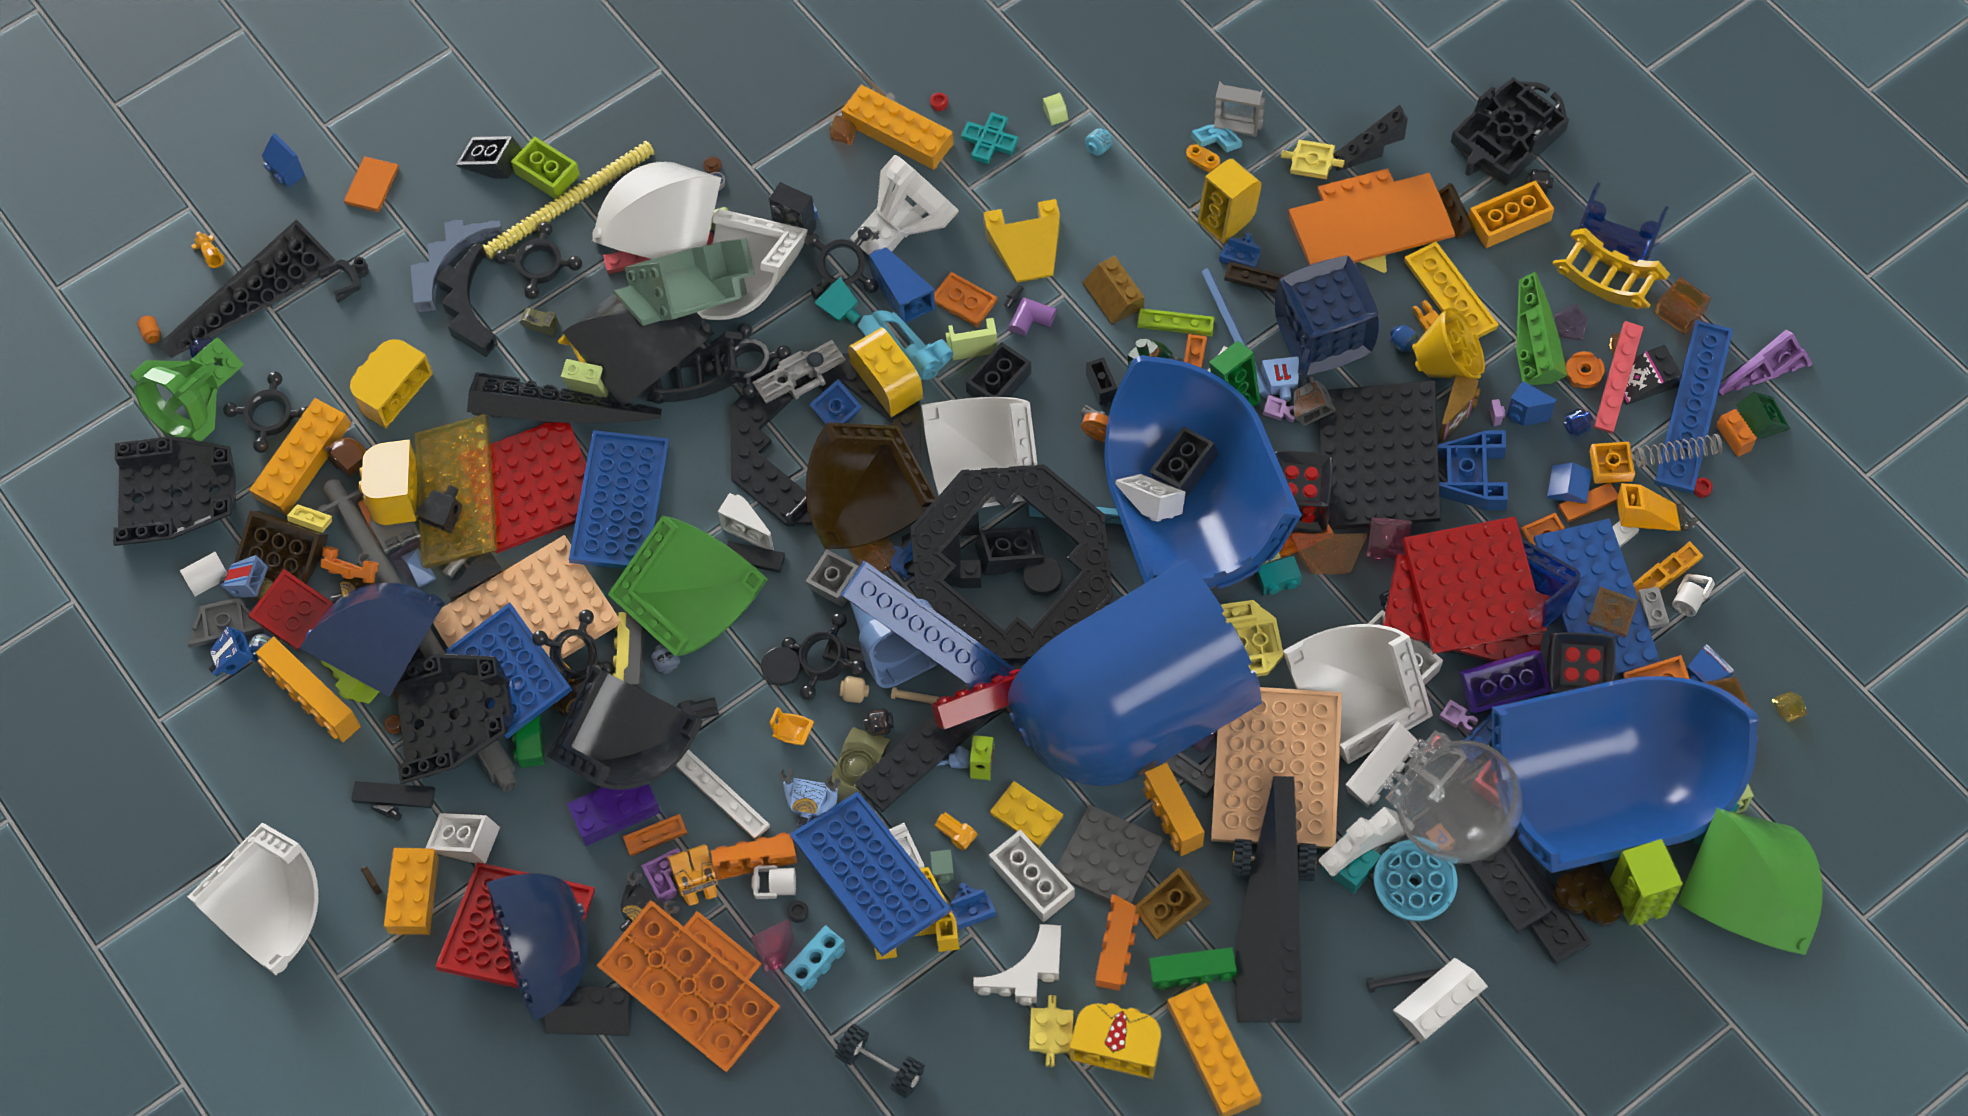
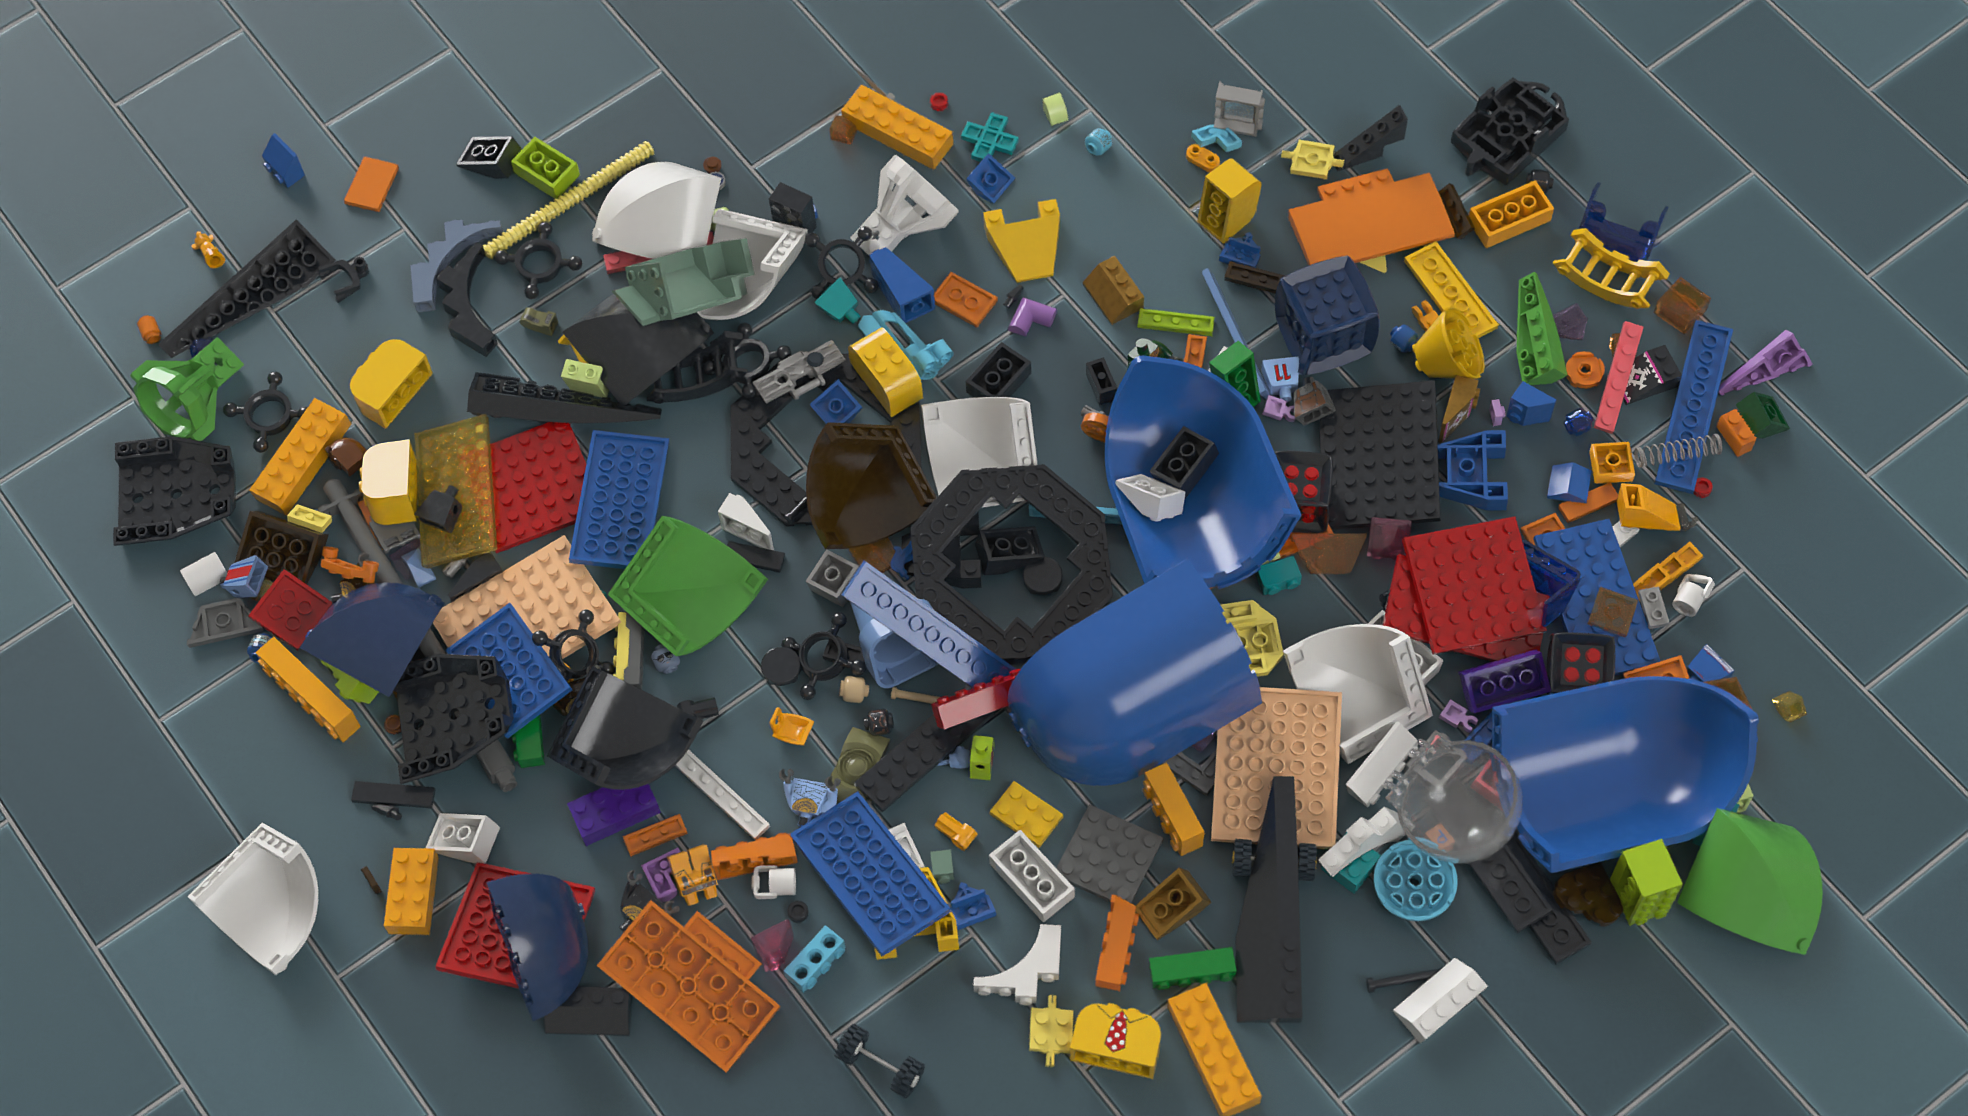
(230, 652): blue torso -> none
(974, 342): yellowish green panel -> none
(989, 179): none -> blue slope

